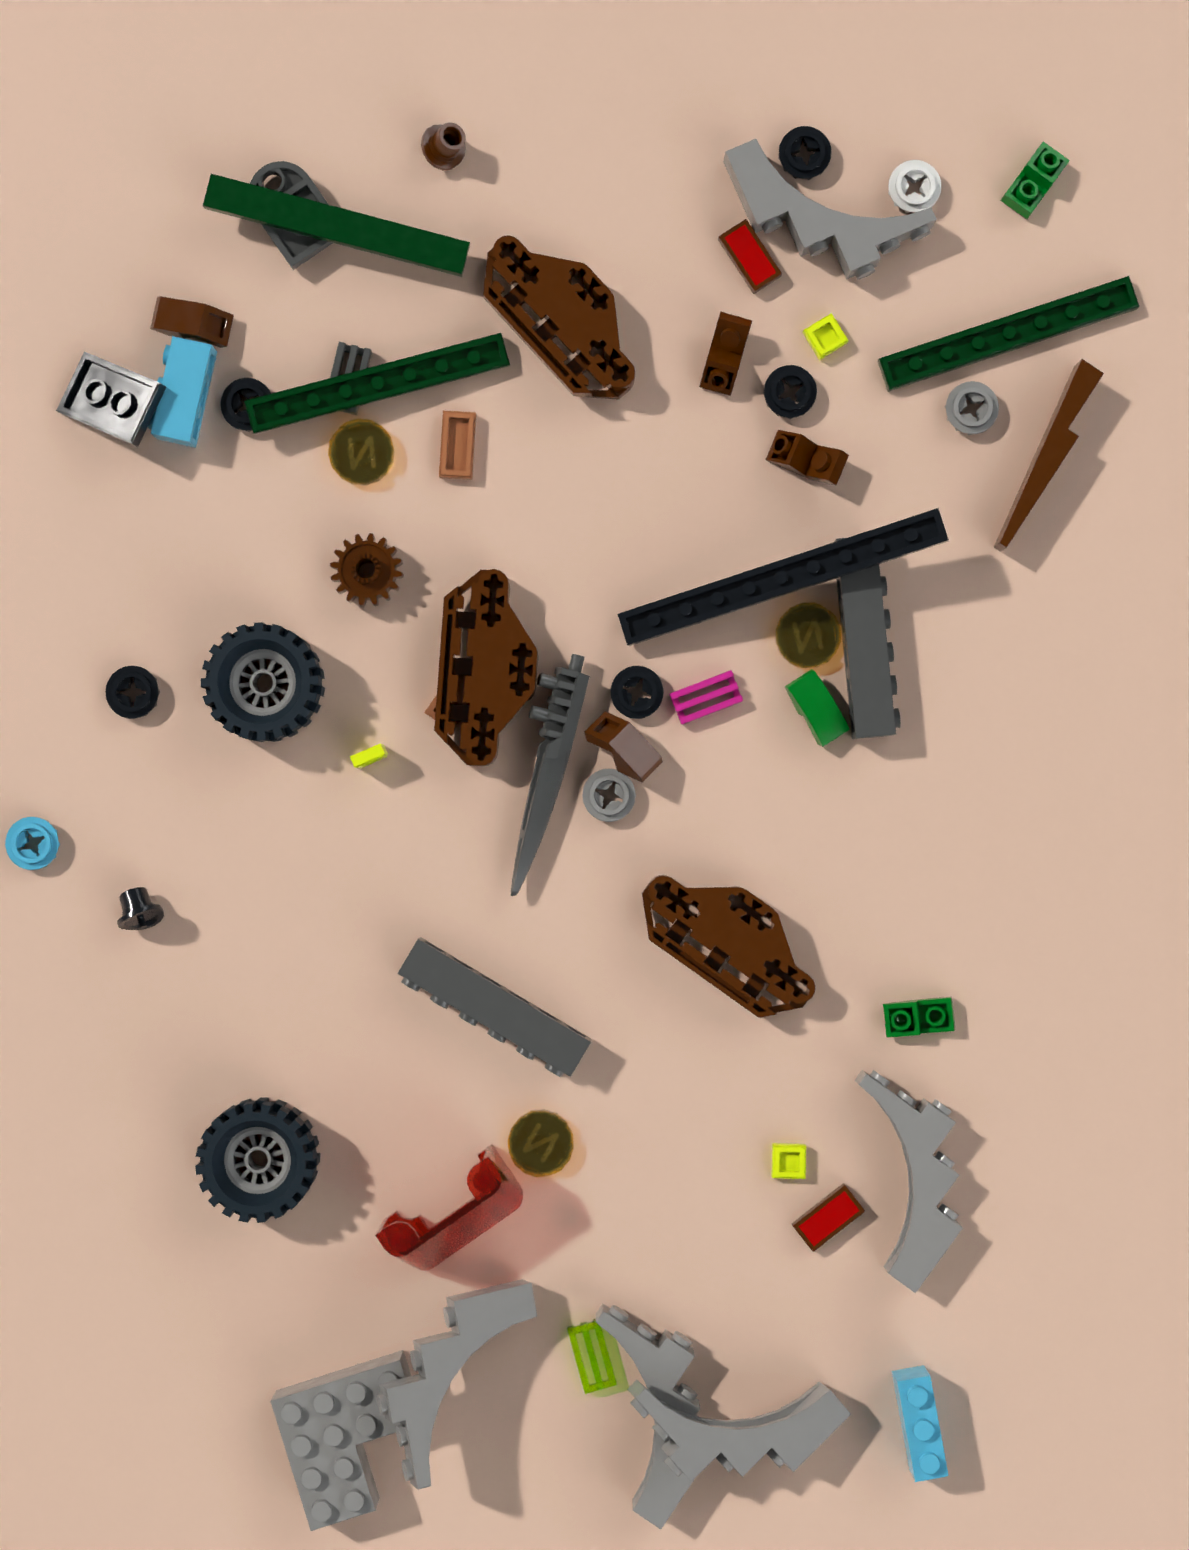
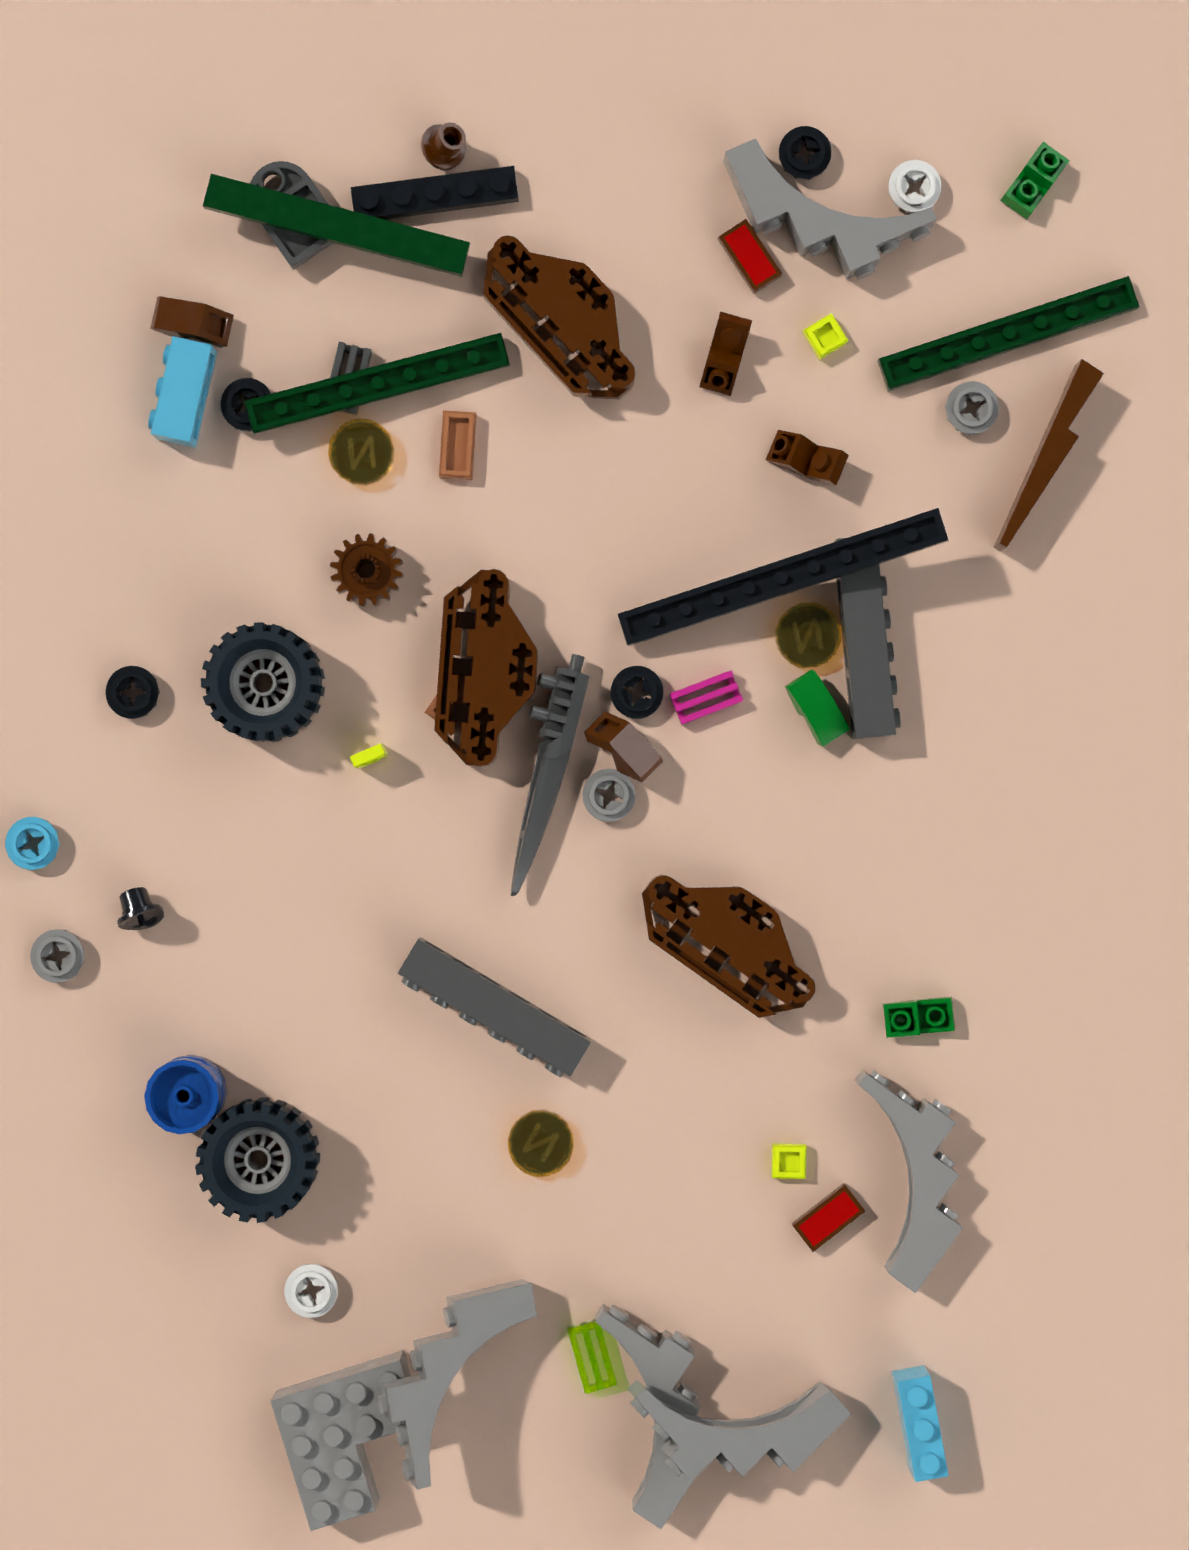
(49, 969): none -> light grey gear
(111, 399): tile -> none
(188, 1114): none -> blue wheel
(303, 1303): none -> white gear
(436, 193): none -> black plate
(495, 1197): clear red windscreen -> none
(792, 376): black gear -> none

